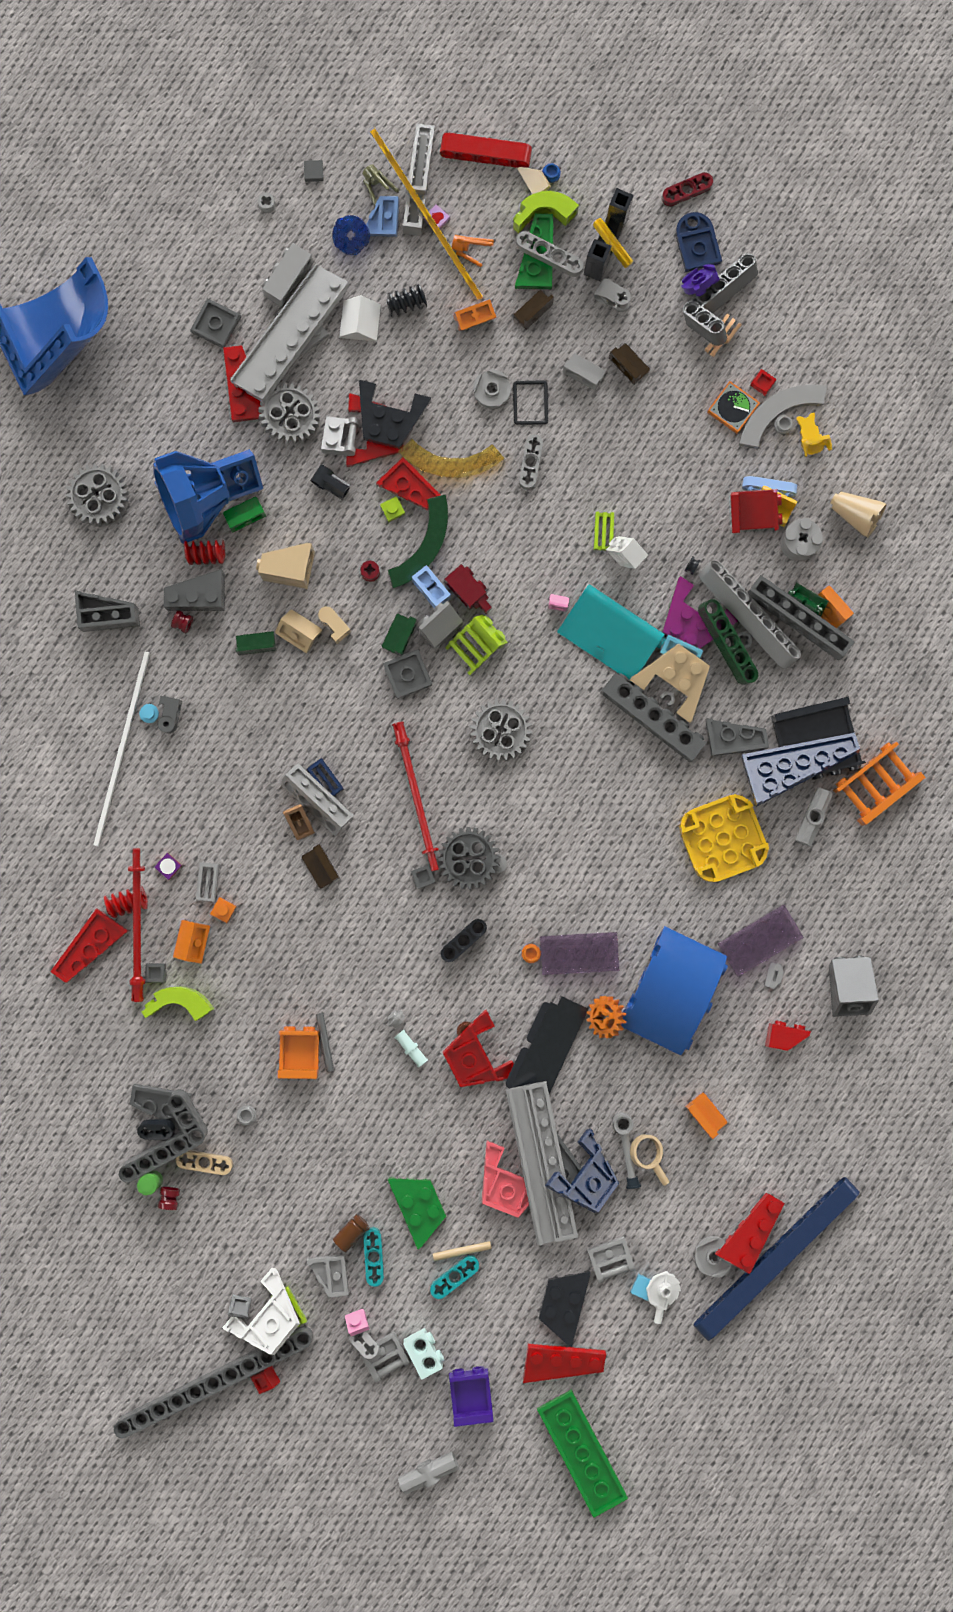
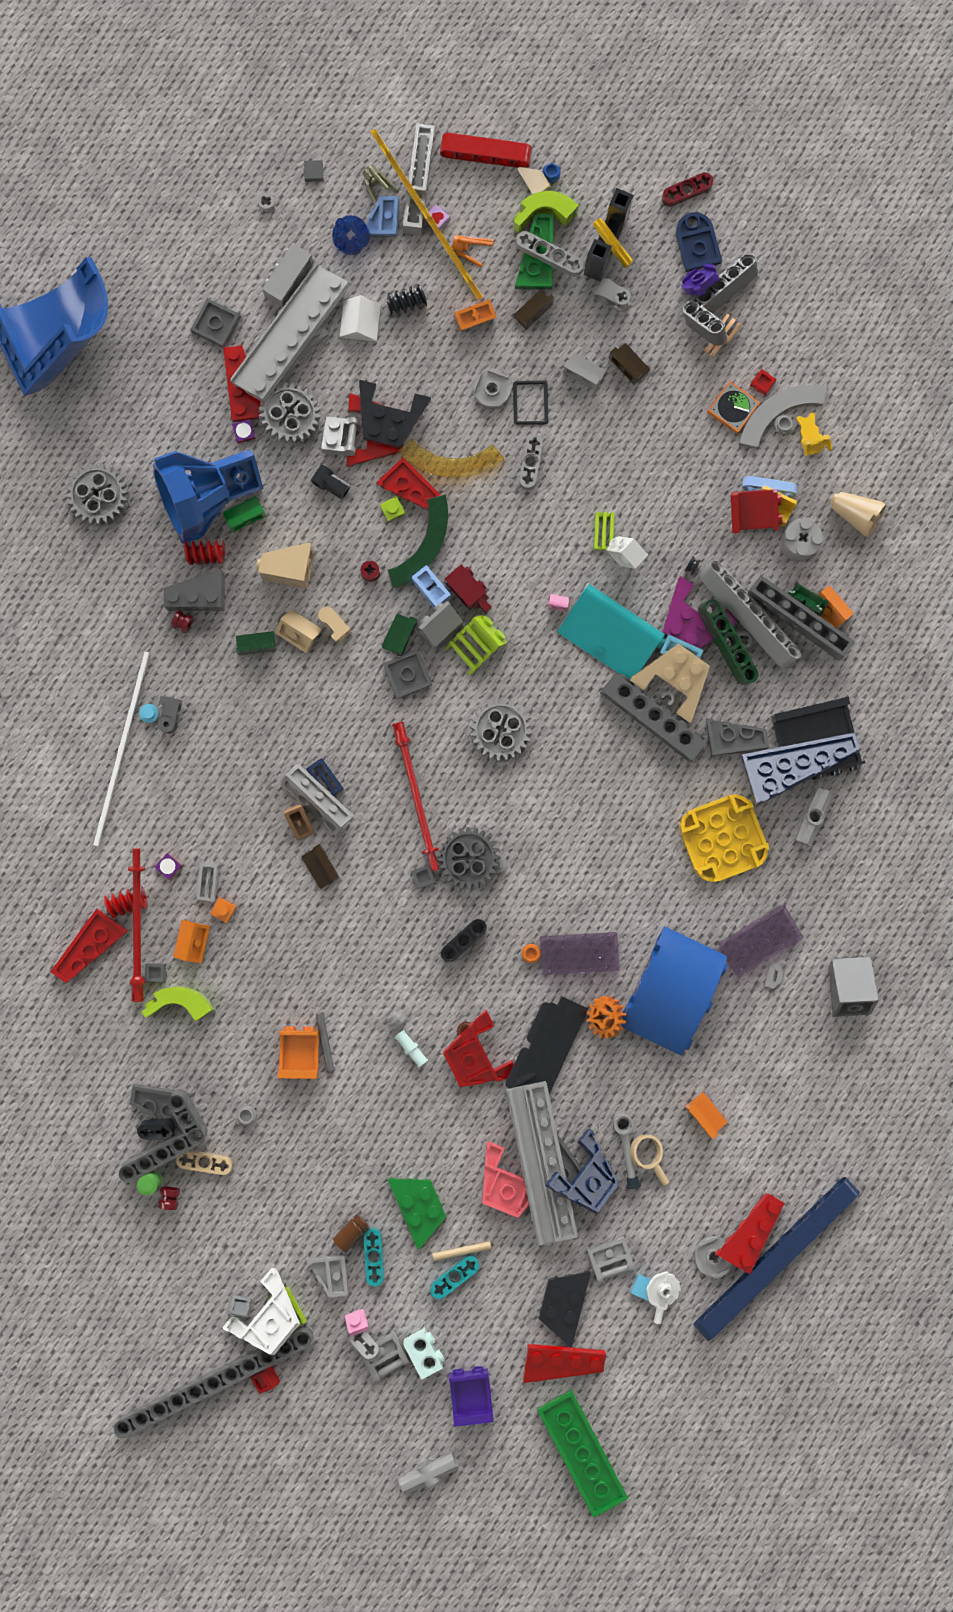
(104, 613): dark grey wedge -> none
(243, 431): none -> tile
(784, 1037): red slope -> none
(896, 790): orange fence -> none

